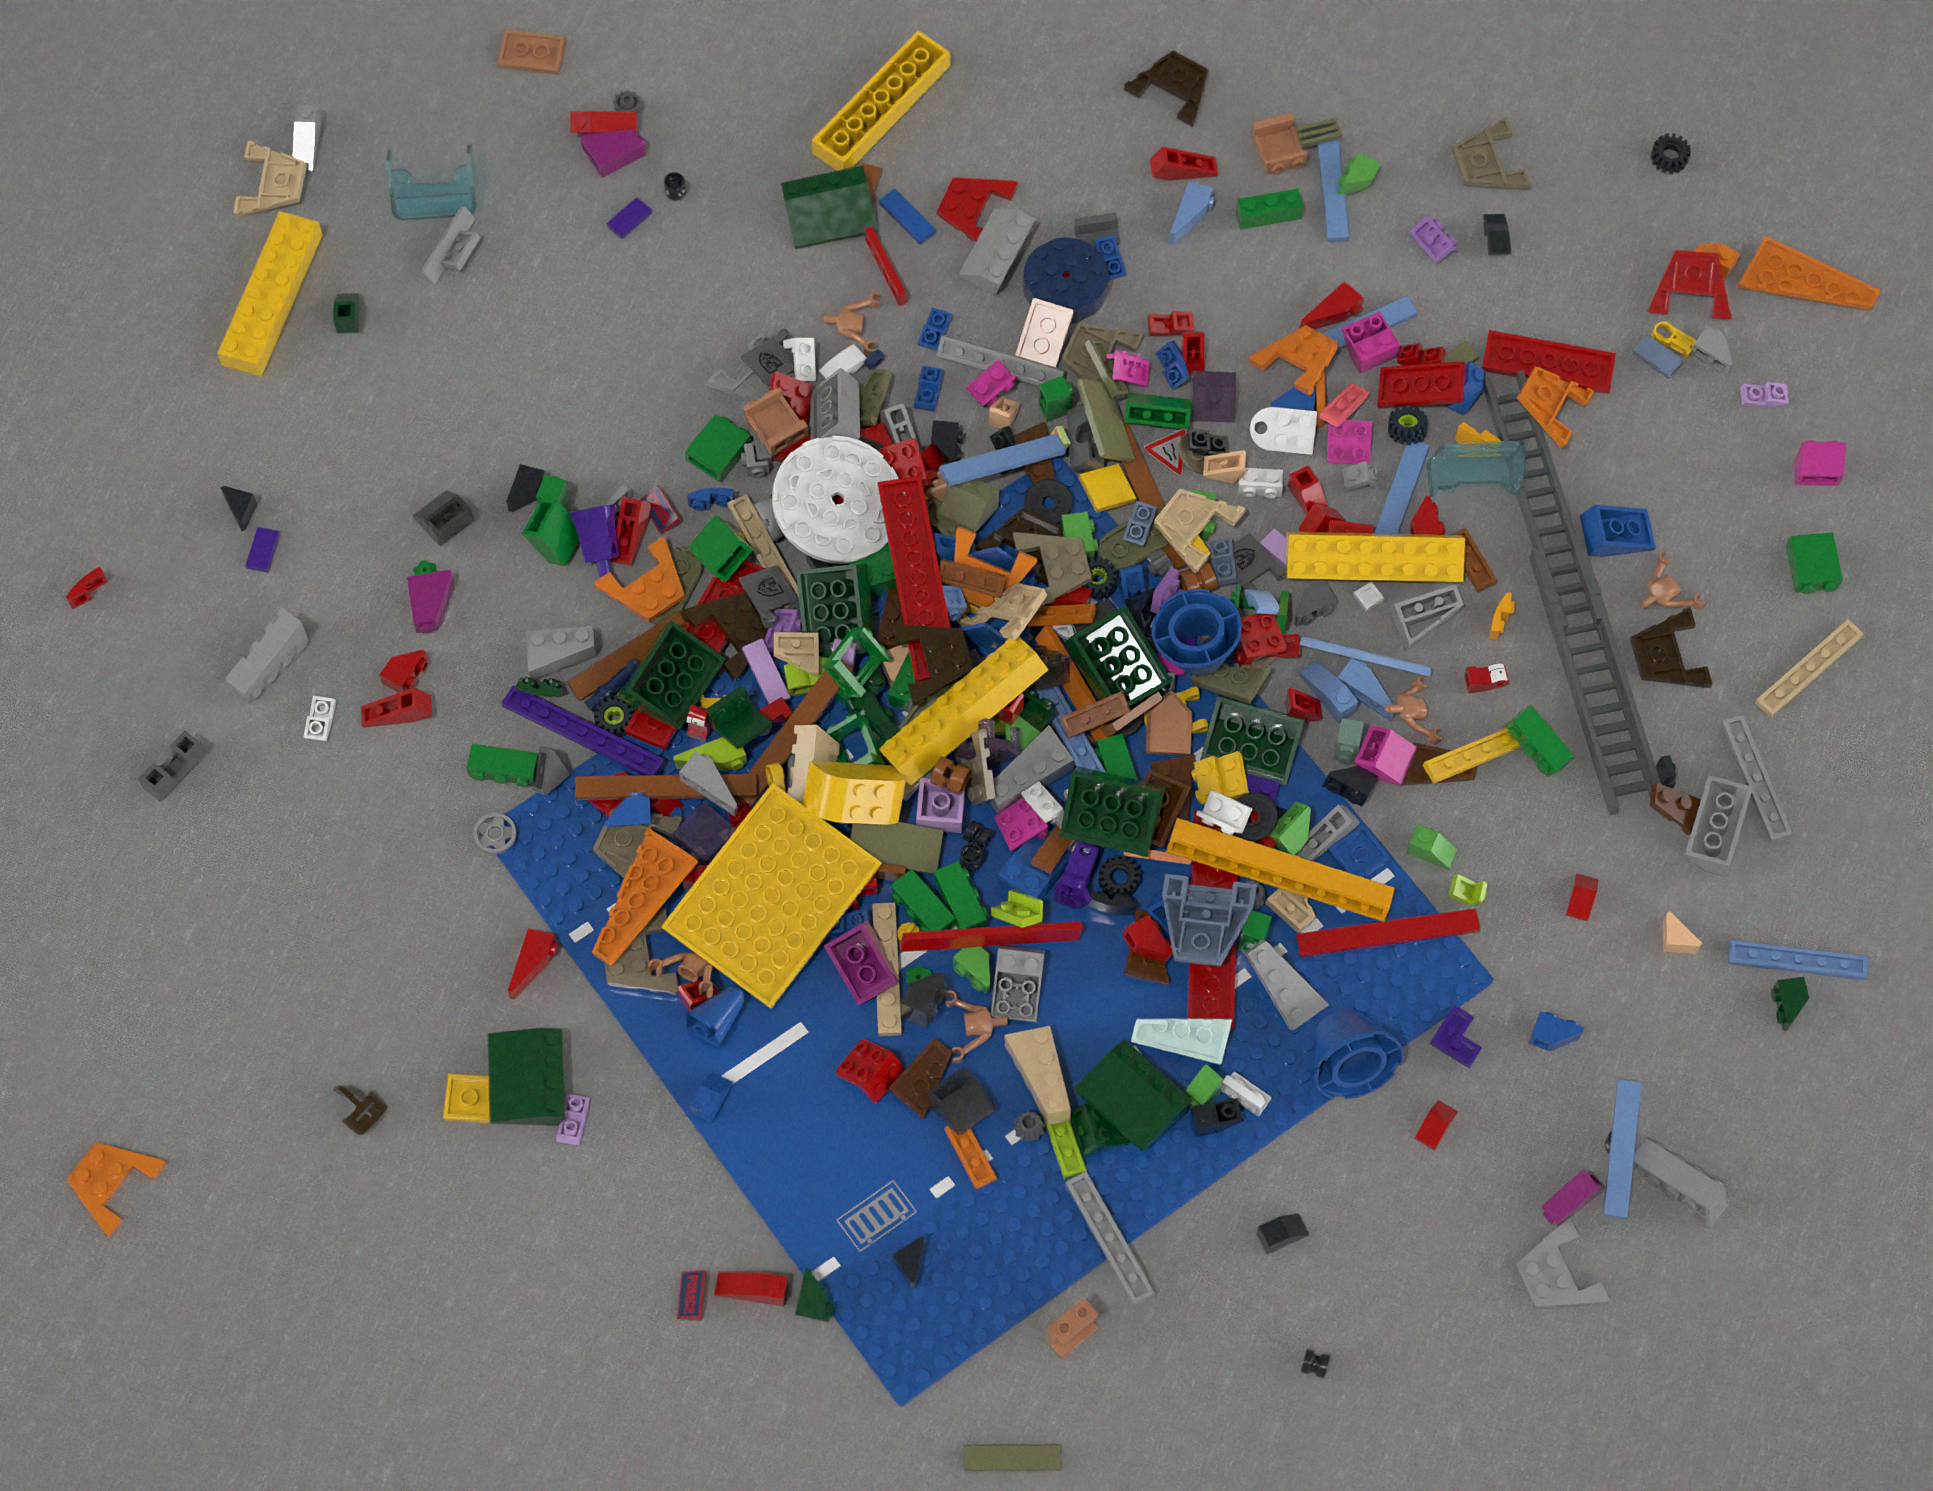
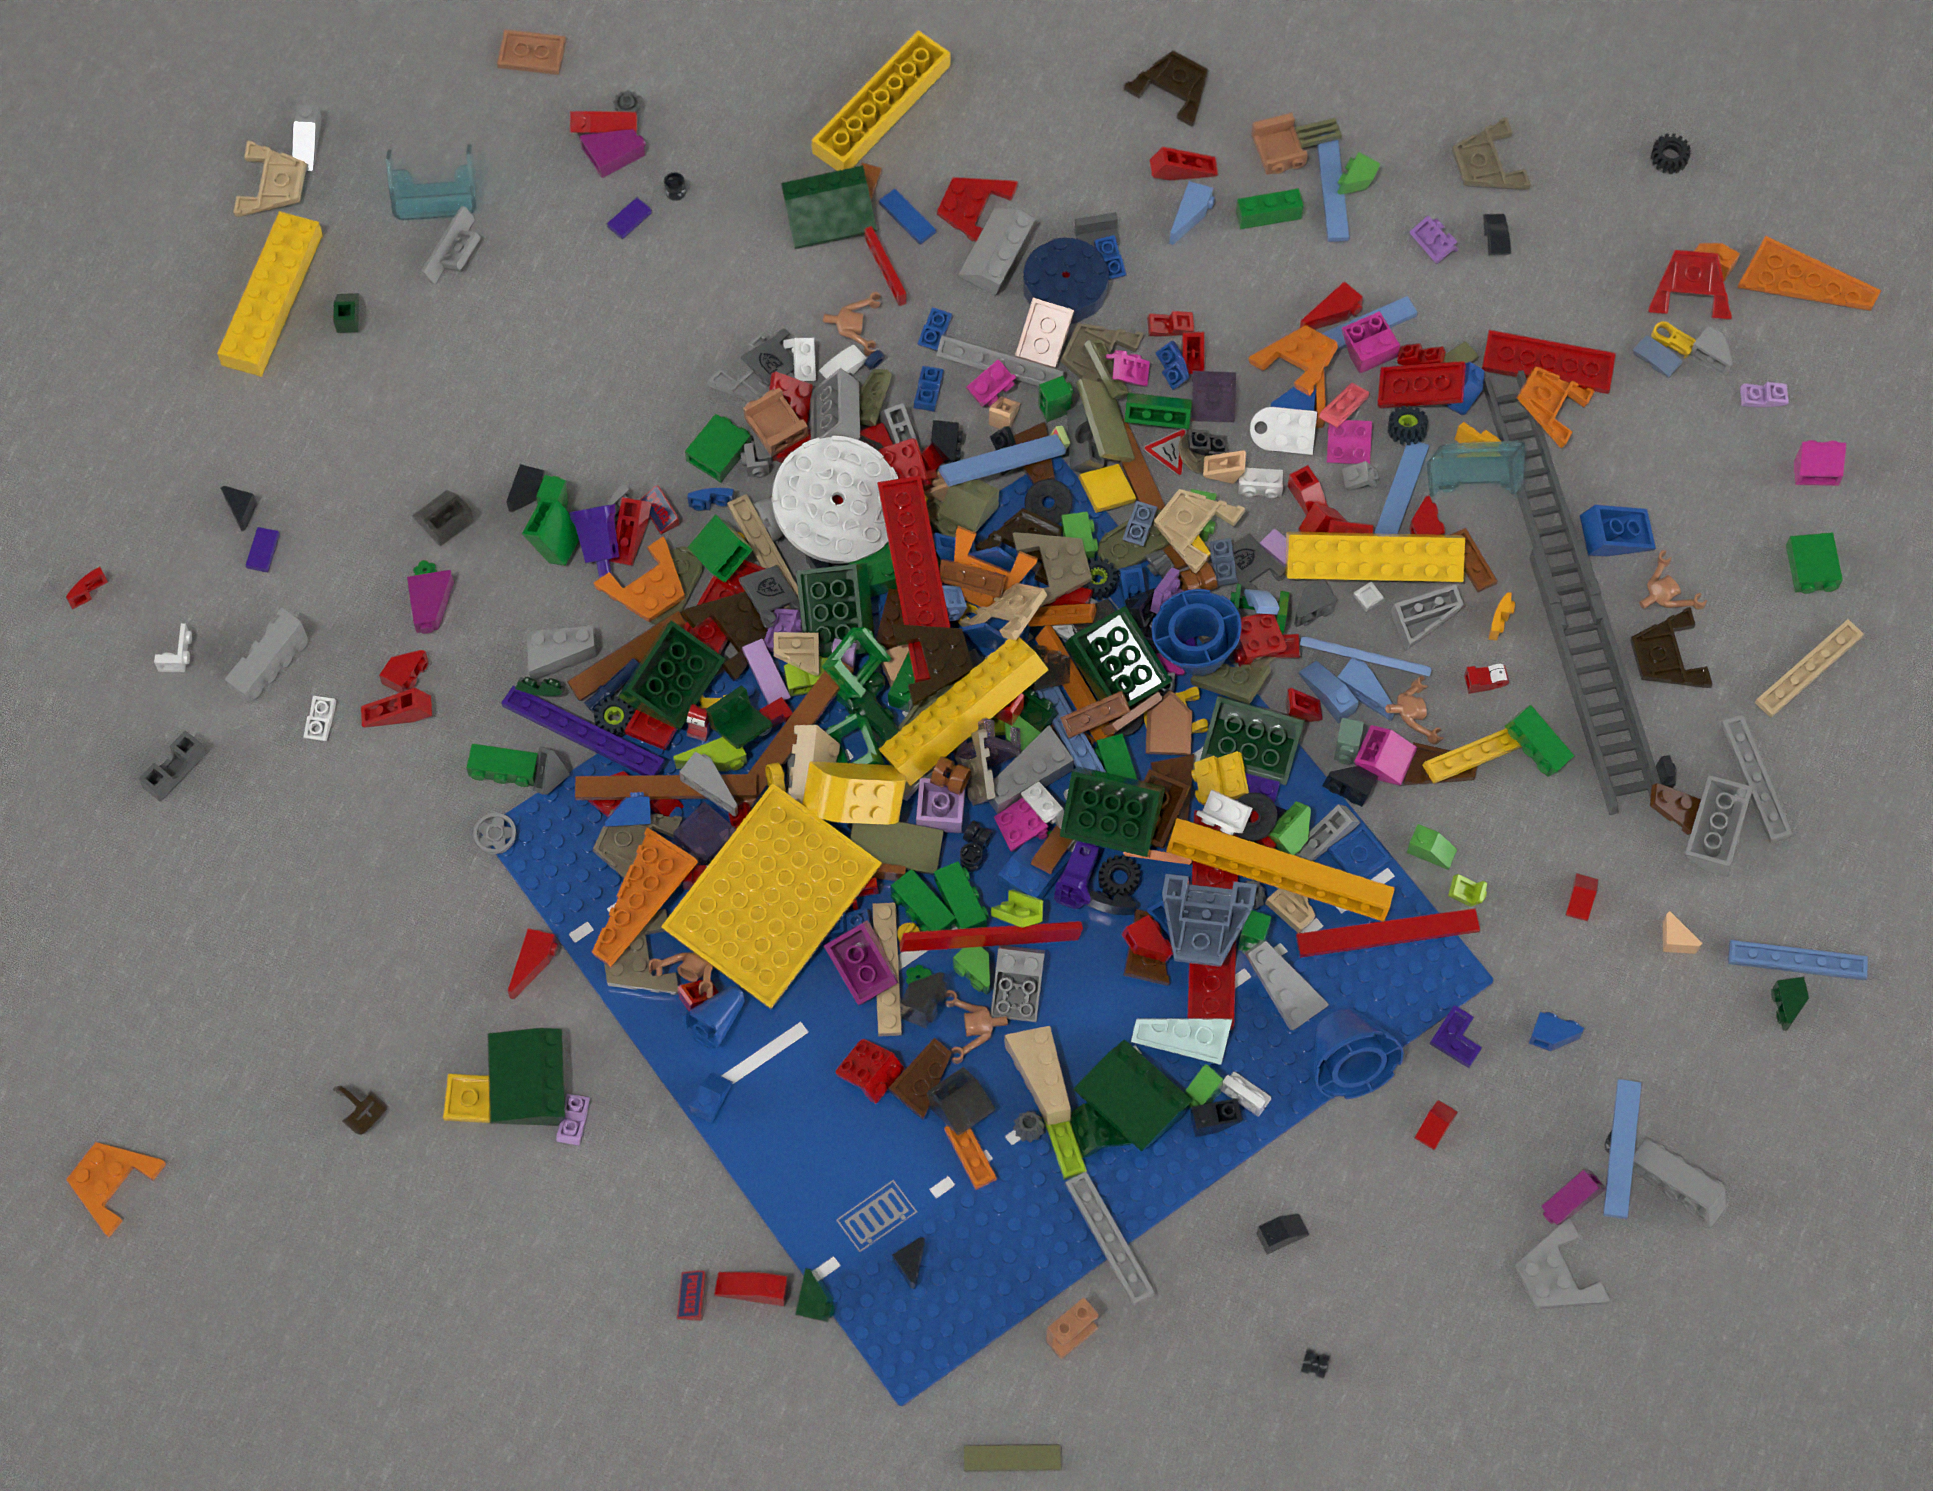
(176, 663): none -> white bracket

